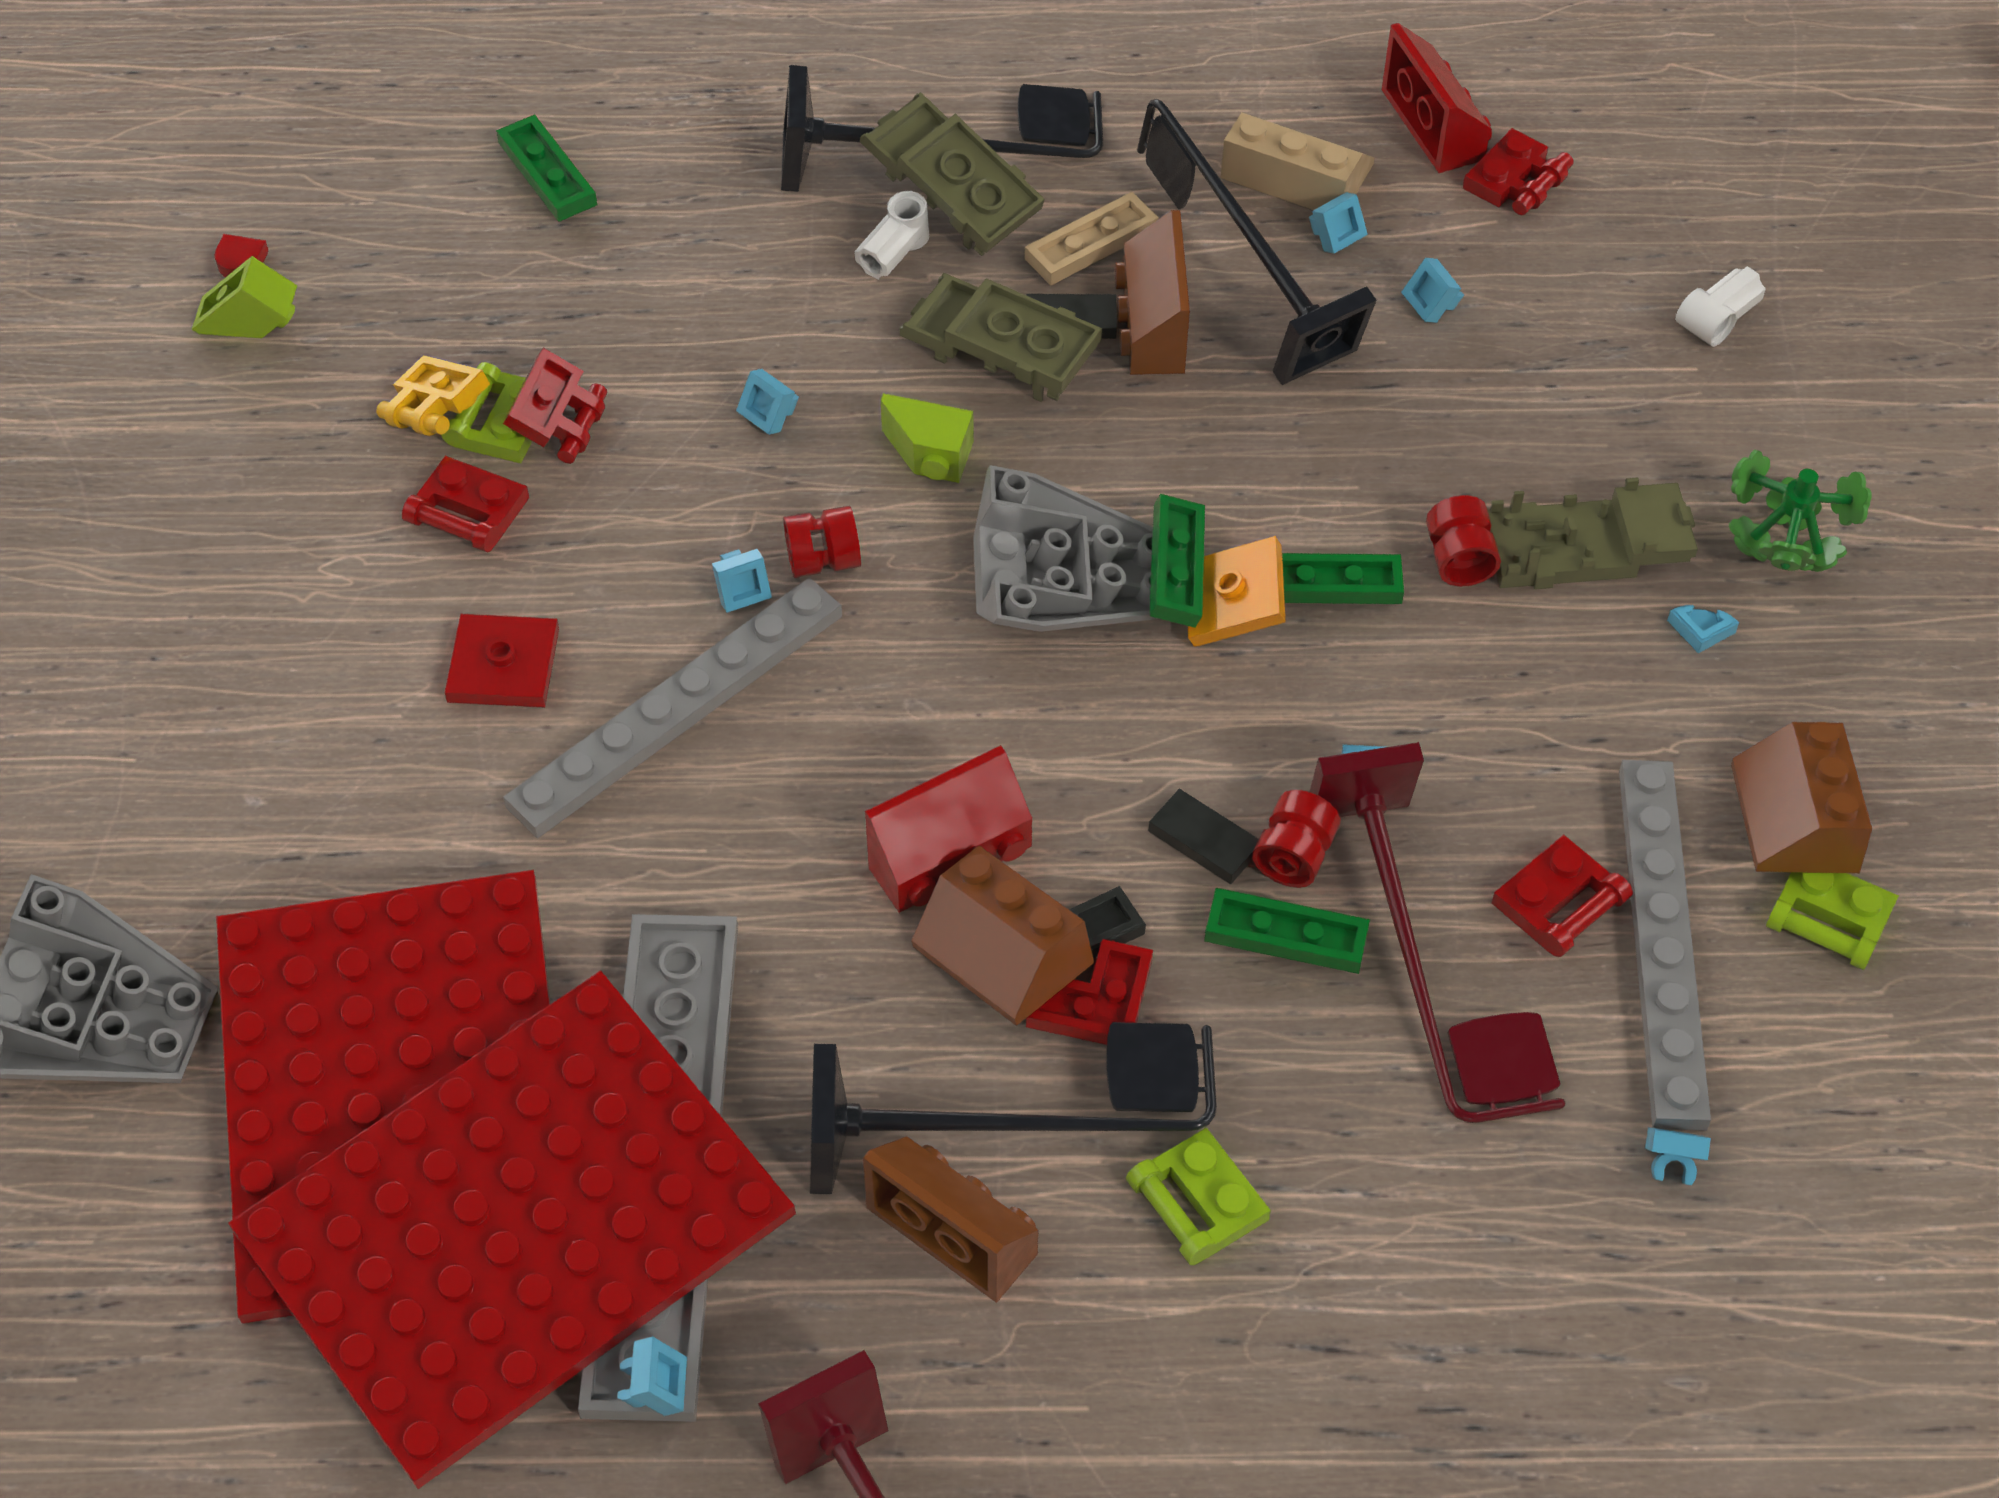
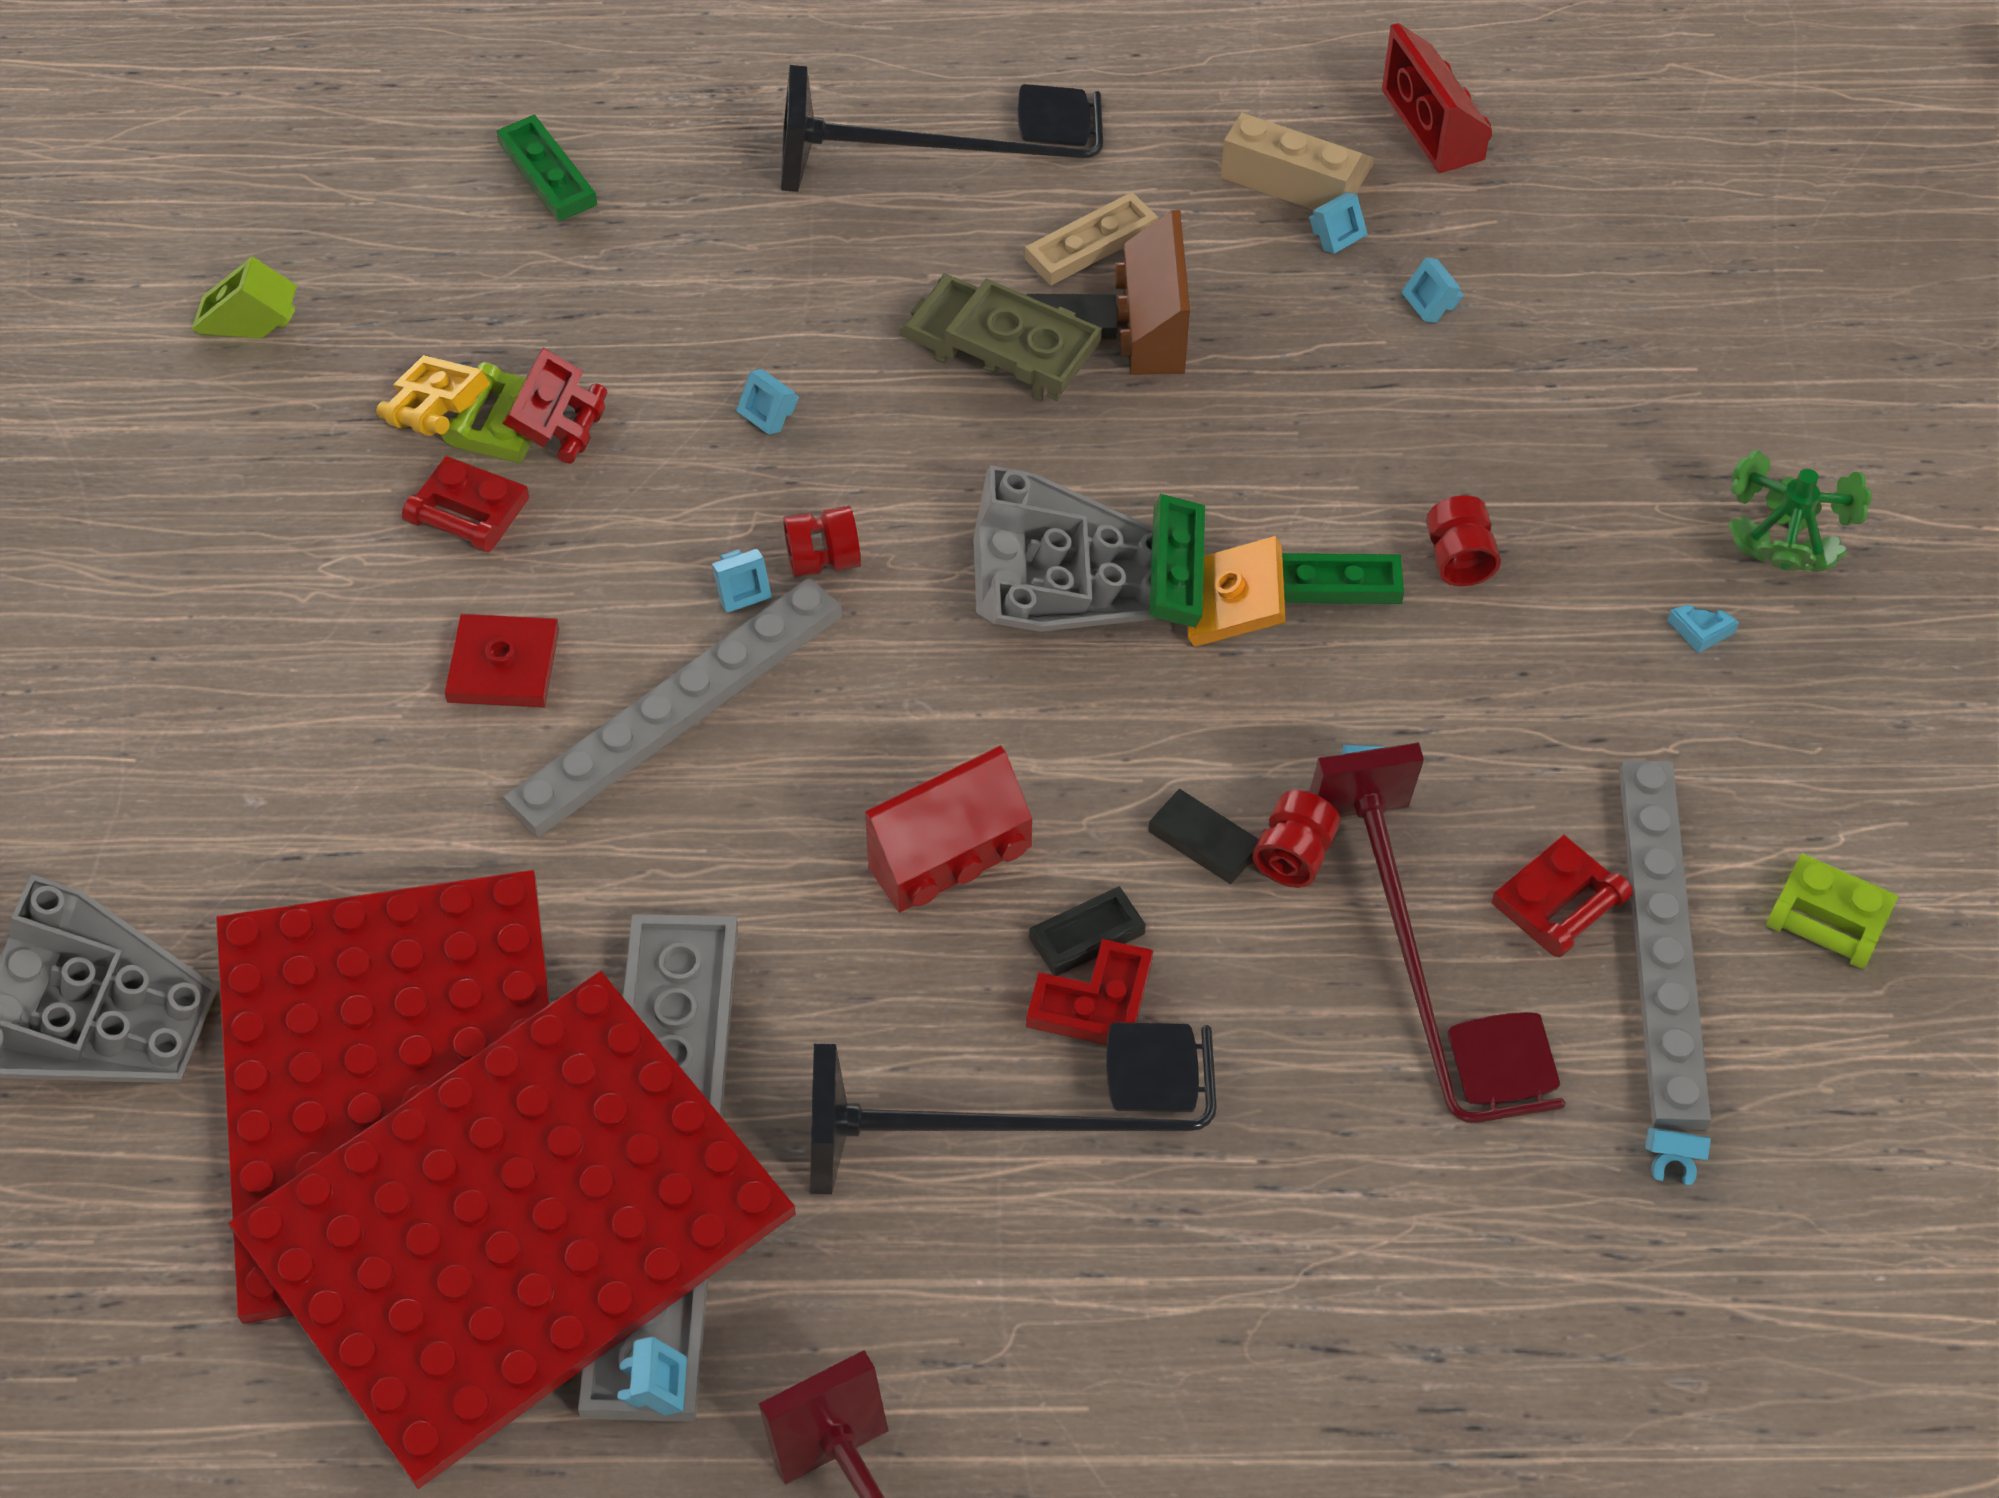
(235, 250): red tile -> none
(899, 232): white piece -> none
(929, 436): lime slope -> none
(949, 1215): dark orange slope -> none
(954, 171): olive piece -> none
(1001, 936): dark orange slope -> none
(1211, 1186): lime plate -> none
(1287, 930): green plate -> none
(1318, 332): black piece -> none
(1507, 166): red plate -> none
(1592, 537): olive piece -> none
(1715, 311): white piece -> none
(1803, 801): dark orange slope -> none

